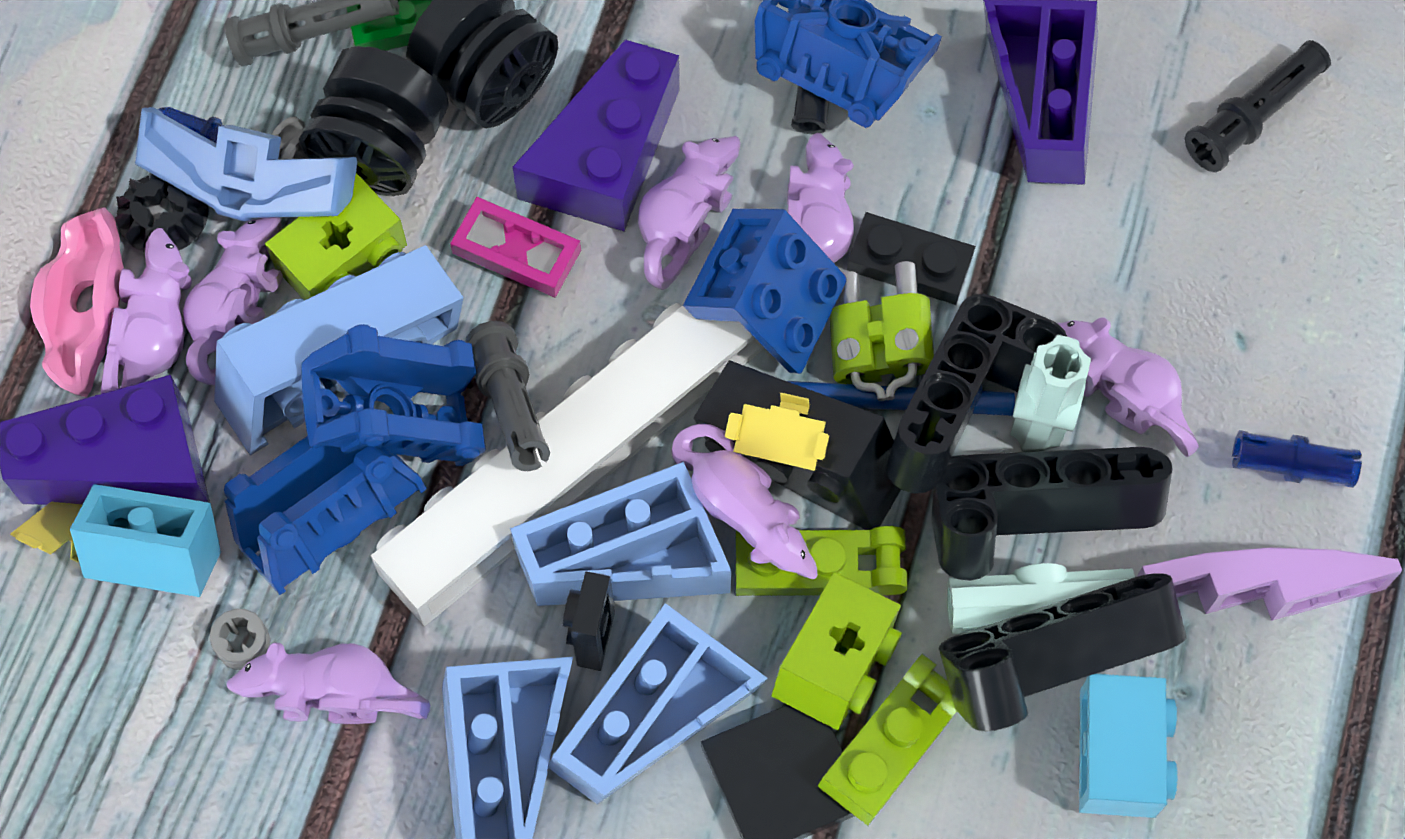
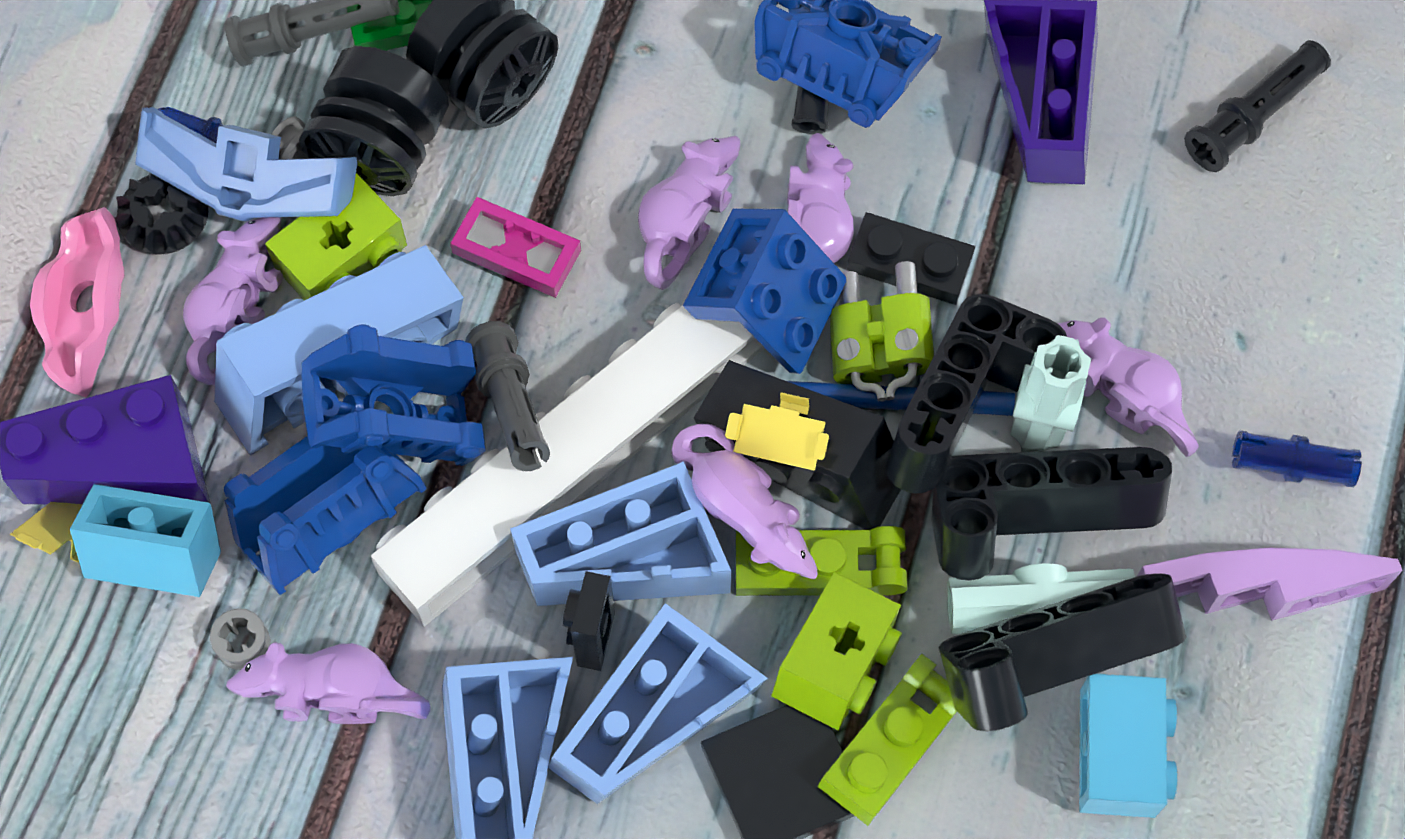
(151, 329): lavender animal -> none
(604, 139): dark purple wedge -> none

